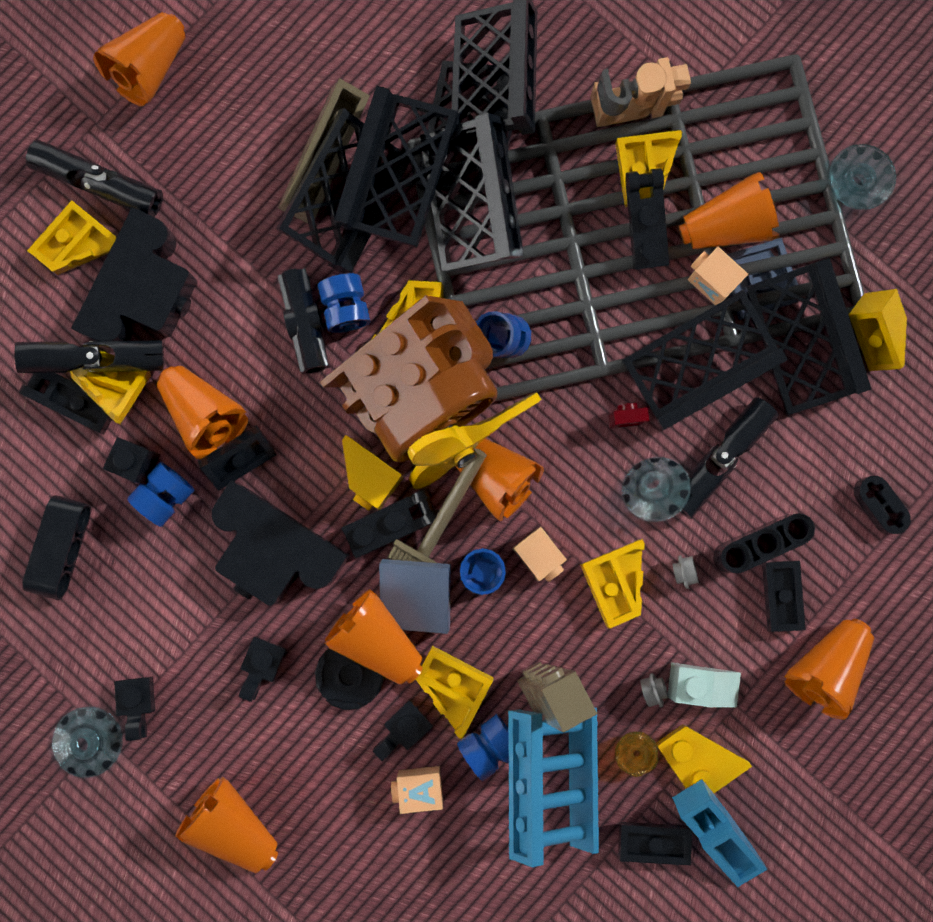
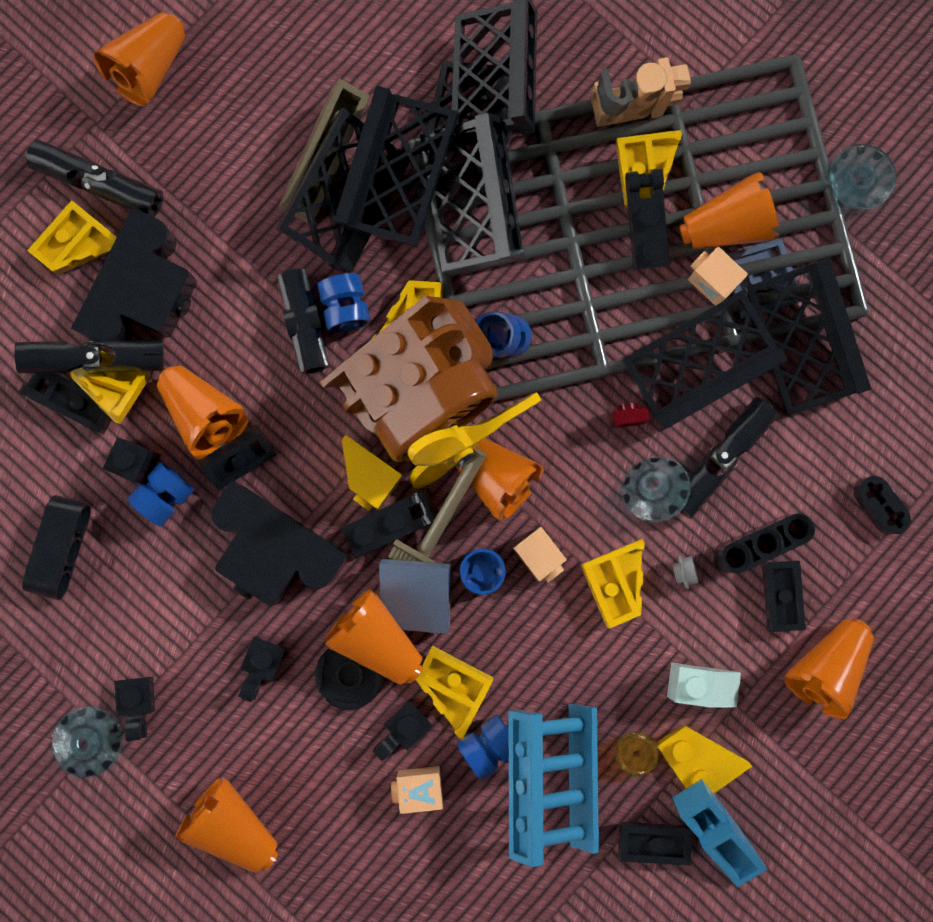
(556, 695): dark tan brick -> none
(654, 690): light grey plate -> none
(881, 329): yellow slope -> none

